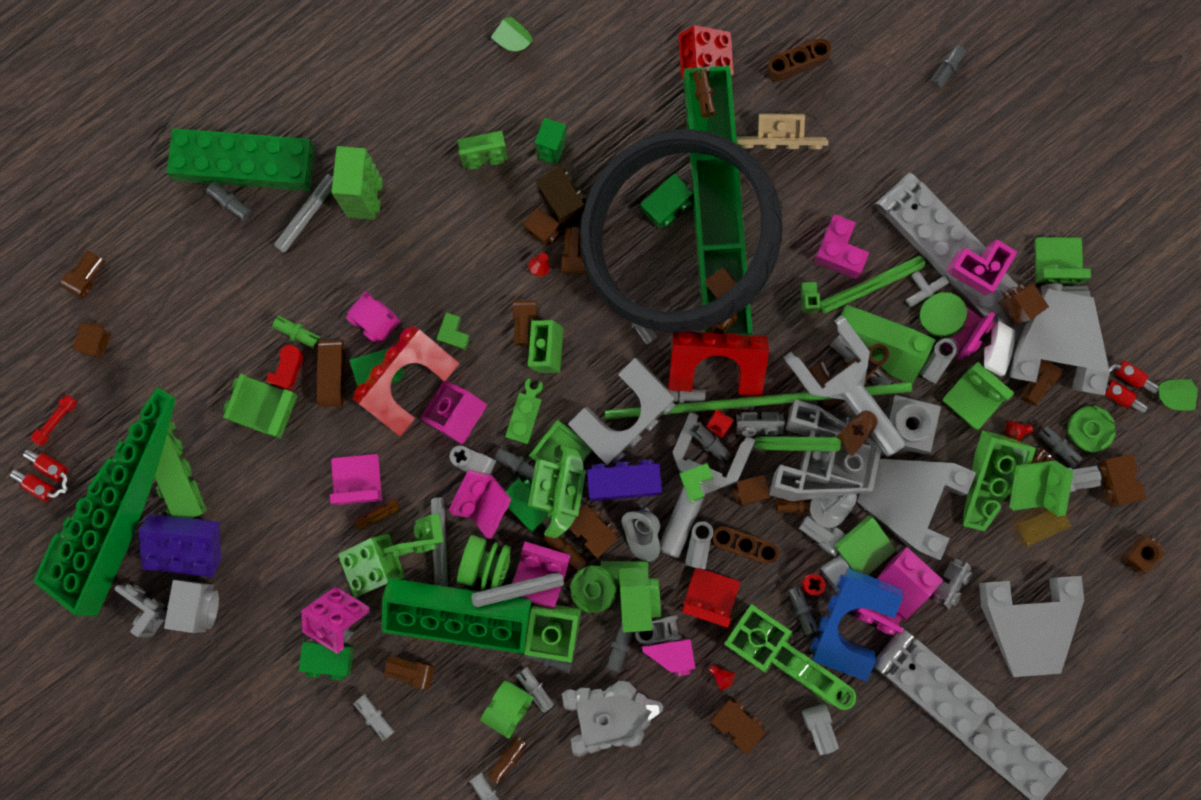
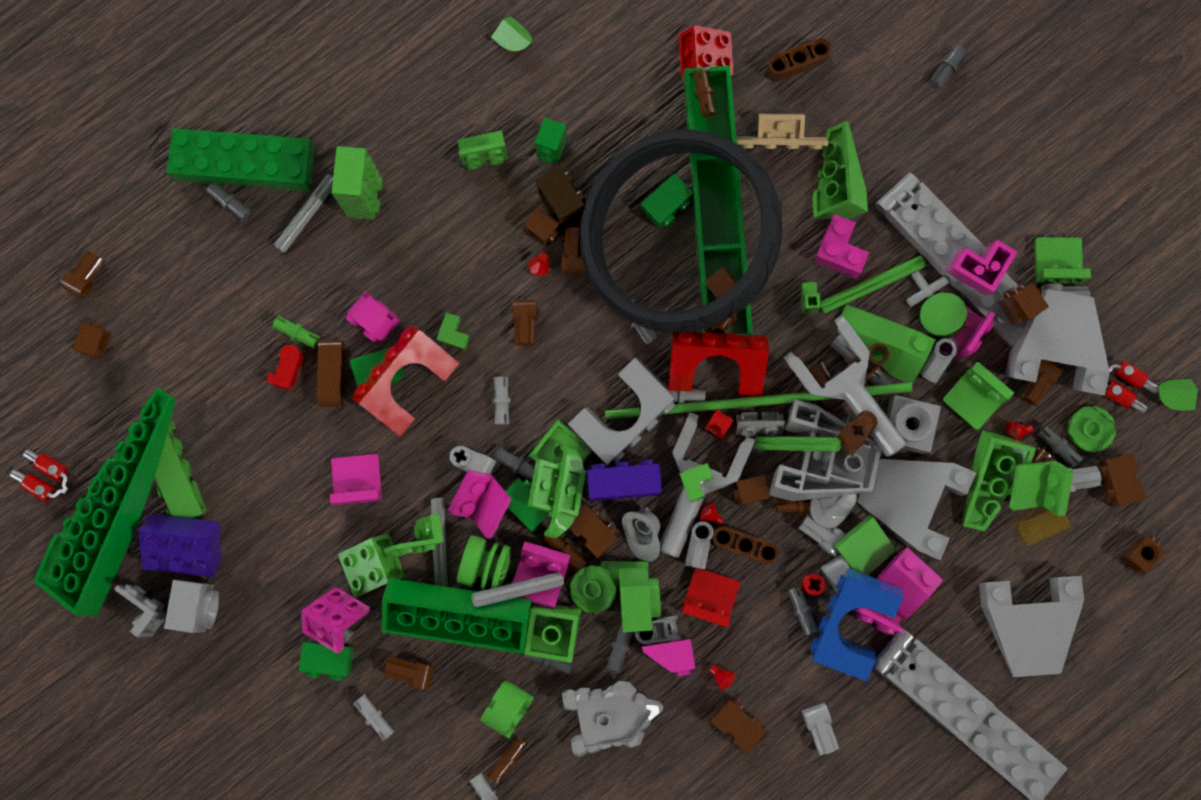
(41, 436): red bar -> none
(259, 406): bright green panel -> none
(377, 514): reddish brown axle -> none
(453, 411): dark pink slope -> none
(501, 400): none -> light grey pin
(524, 414): bright green plate -> none
(535, 689): light grey axle -> none
(545, 346): bright green brick -> none
(709, 514): none -> red rock
(710, 442): dark grey pin -> none
(764, 643): bright green brick -> none
(841, 180): none -> bright green wedge
(950, 592): light grey hinge -> none
(999, 352): white slope -> none

